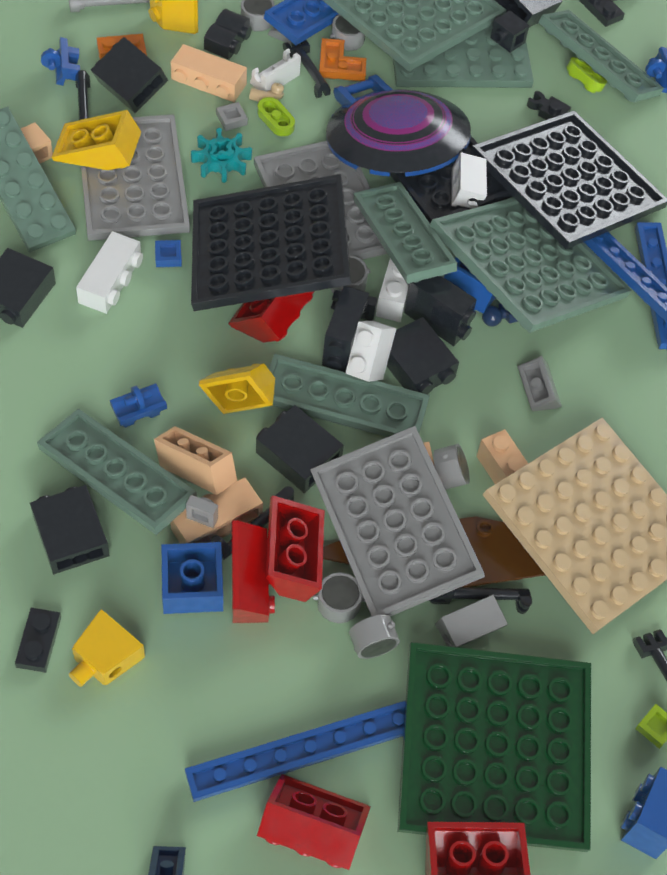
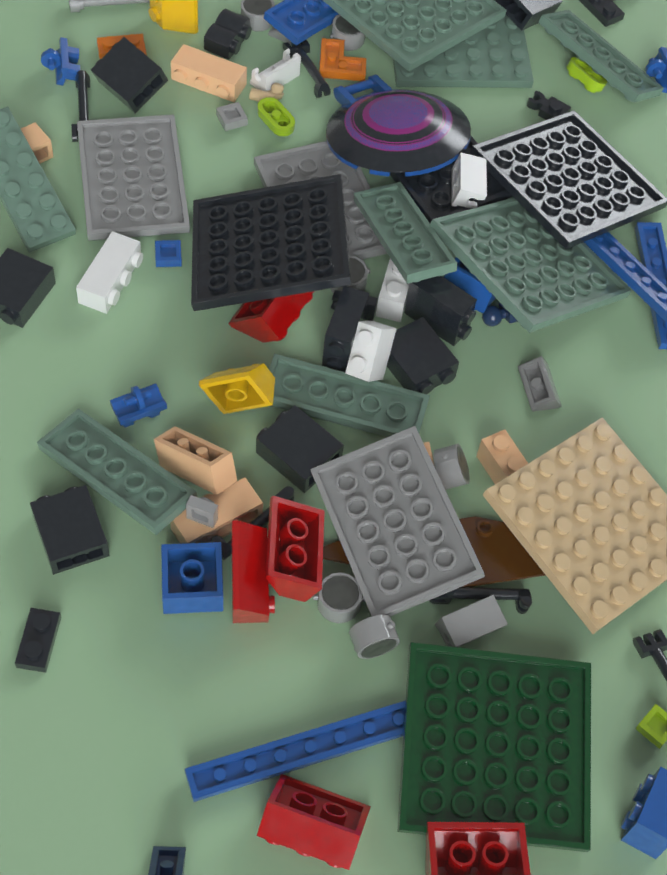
(99, 141): yellow slope -> none
(104, 651): yellow torso -> none
(221, 155): teal gear -> none
(509, 31): black brick -> none

